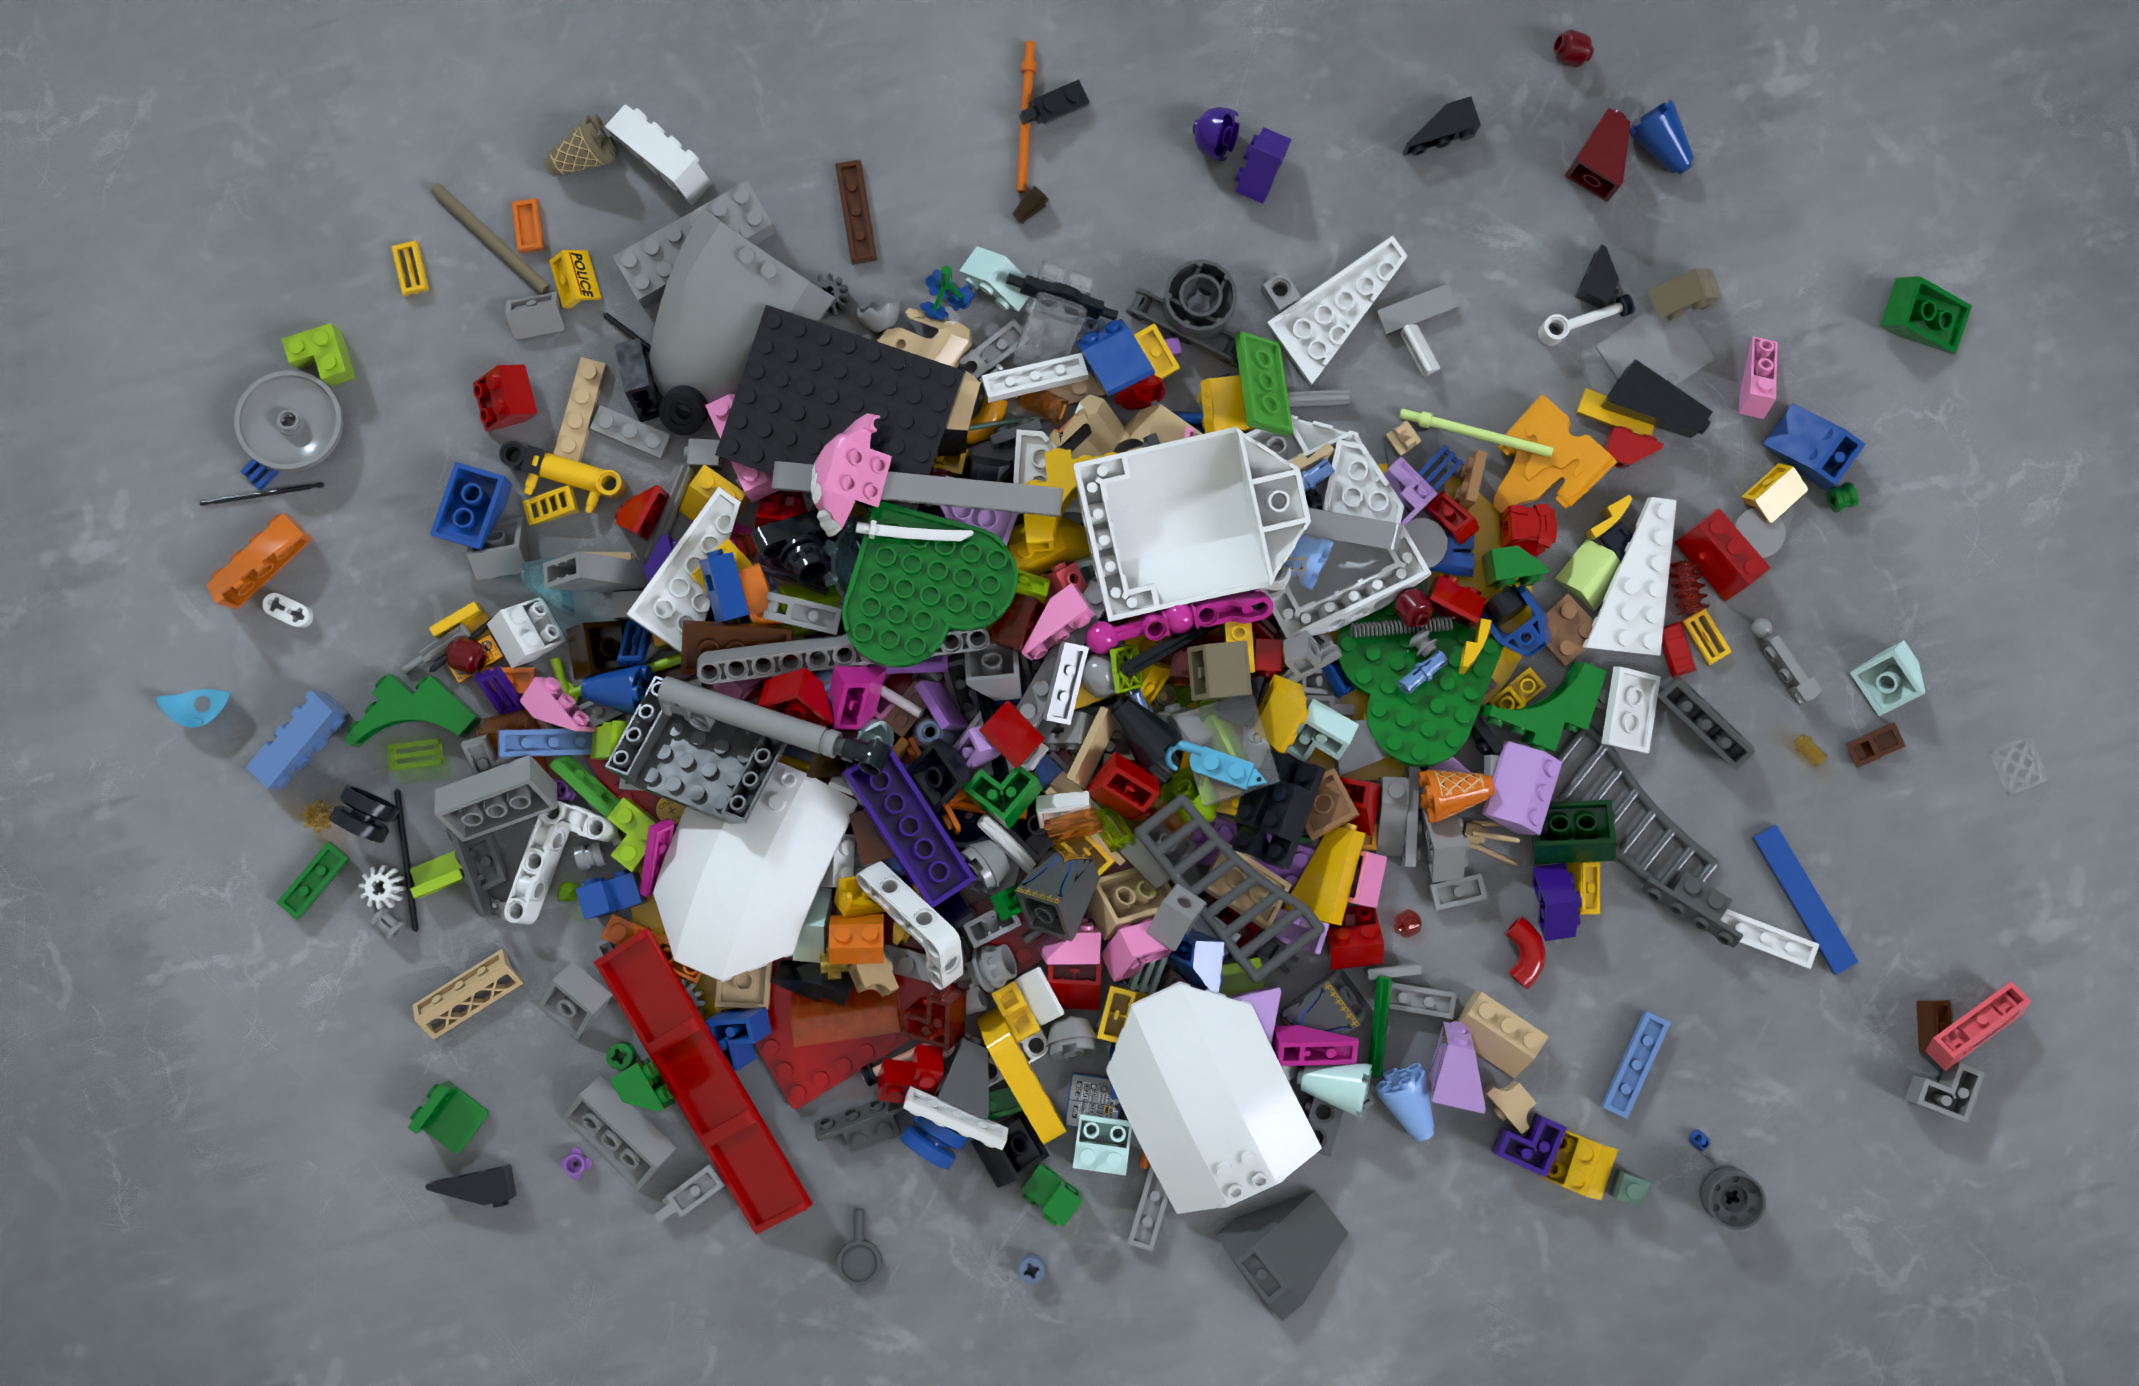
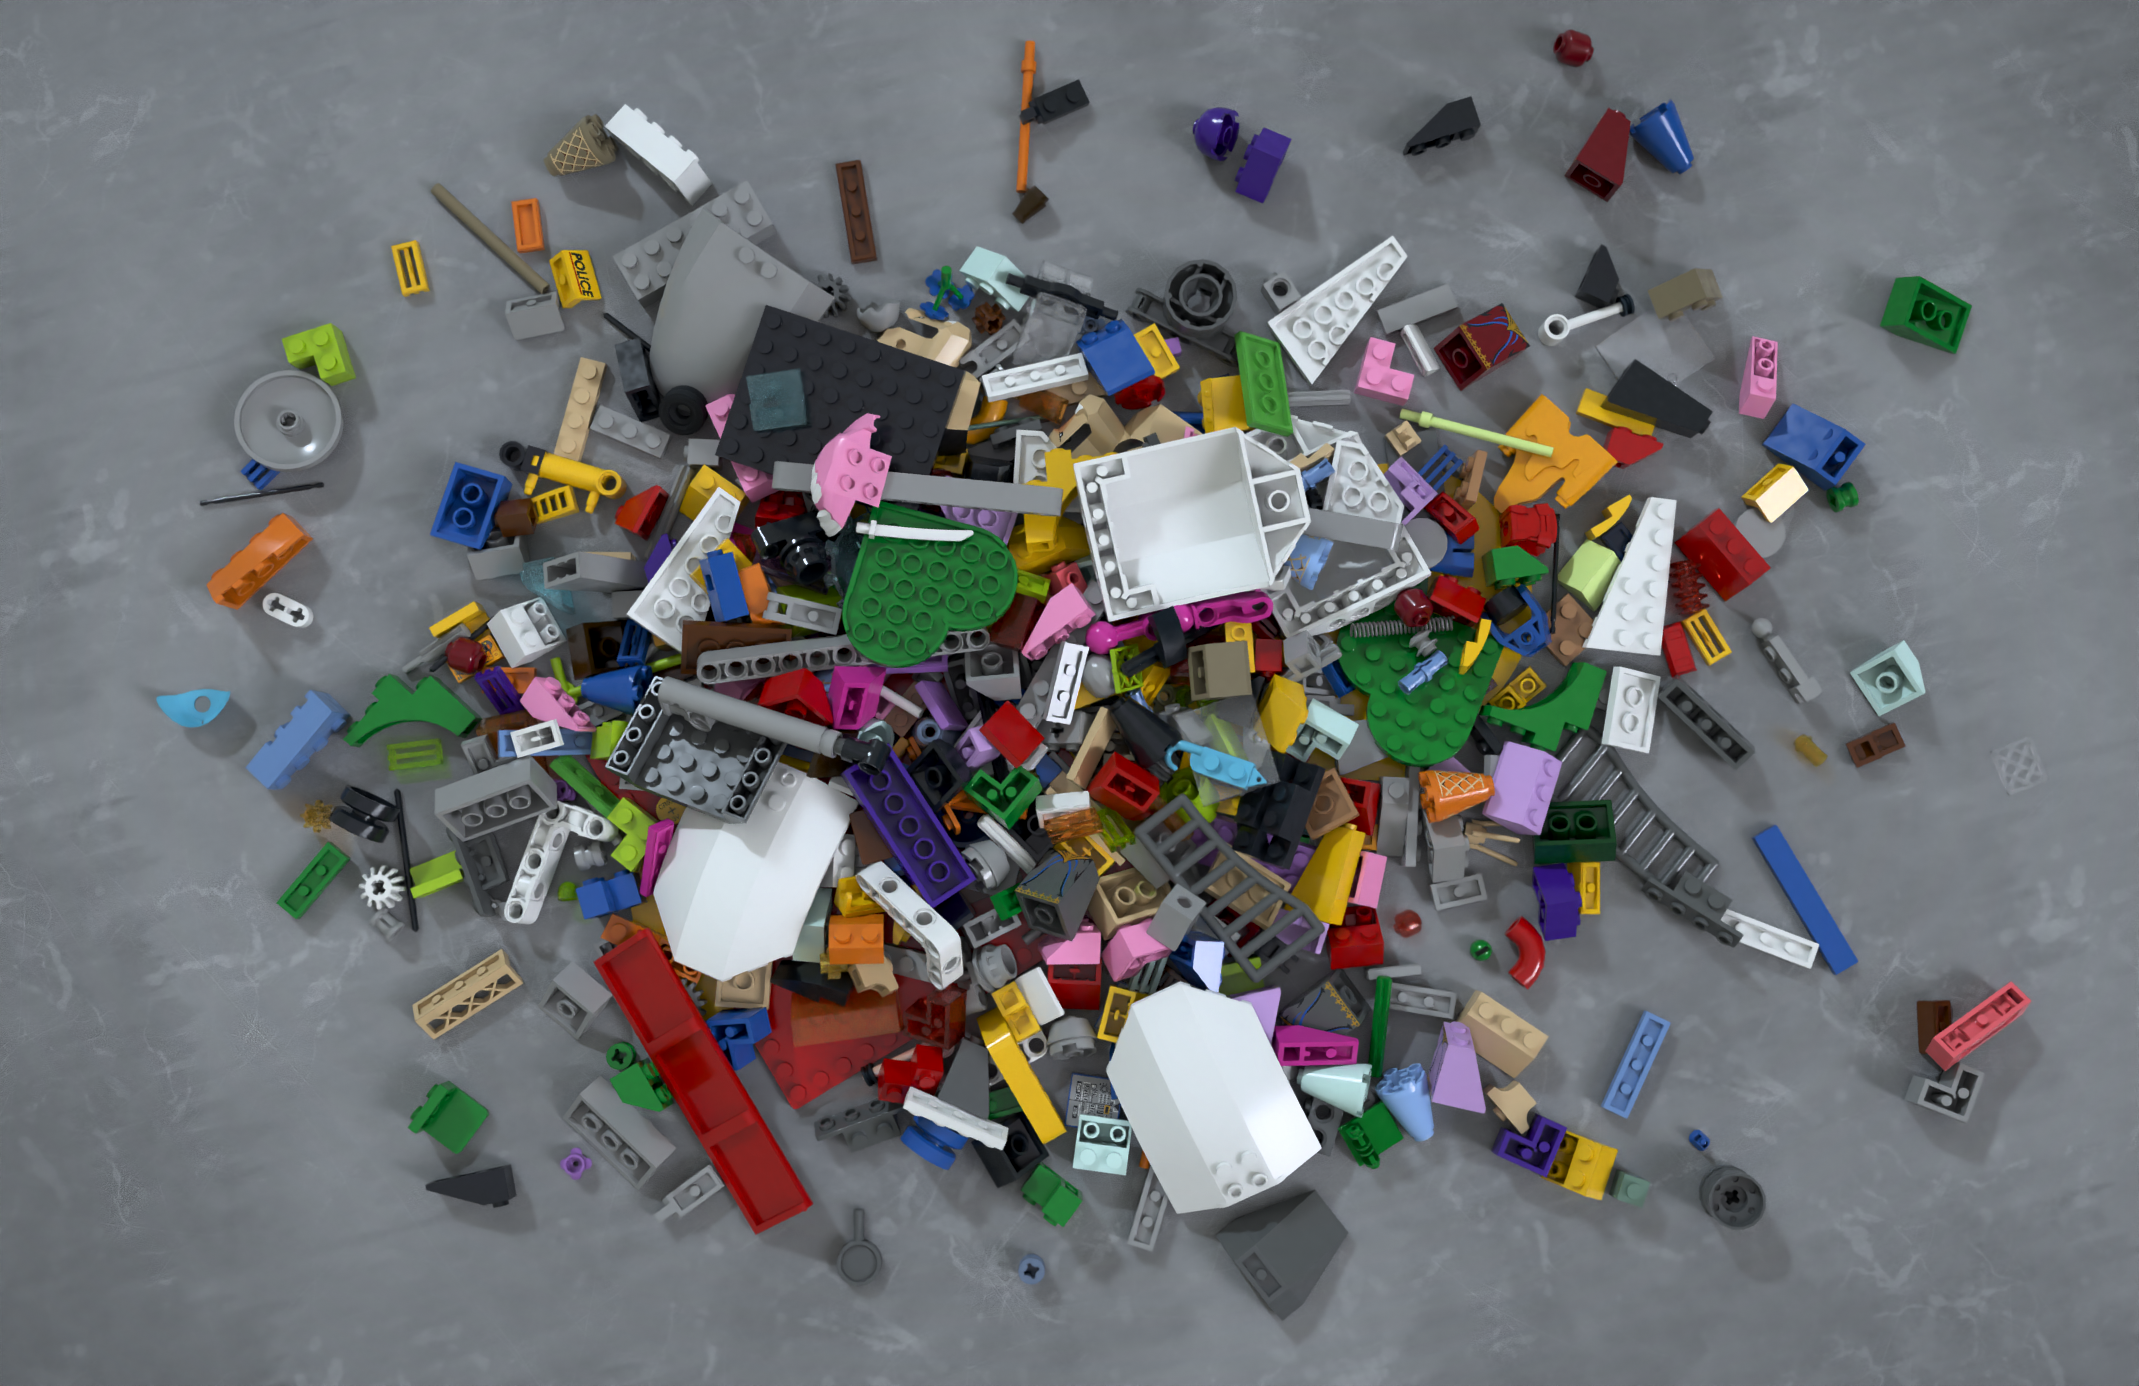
(504, 397): red slope -> none
(516, 517): none -> reddish brown brick
(537, 738): none -> white slope
(776, 399): none -> clear light blue slope
(988, 318): none -> reddish brown gear
(1170, 637): none -> black slope
(1371, 1135): none -> green hinge
(1376, 377): none -> bright pink brick
(1478, 945): none -> green hinge
(1481, 346): none -> dark red slope
(1555, 578): none -> black piece

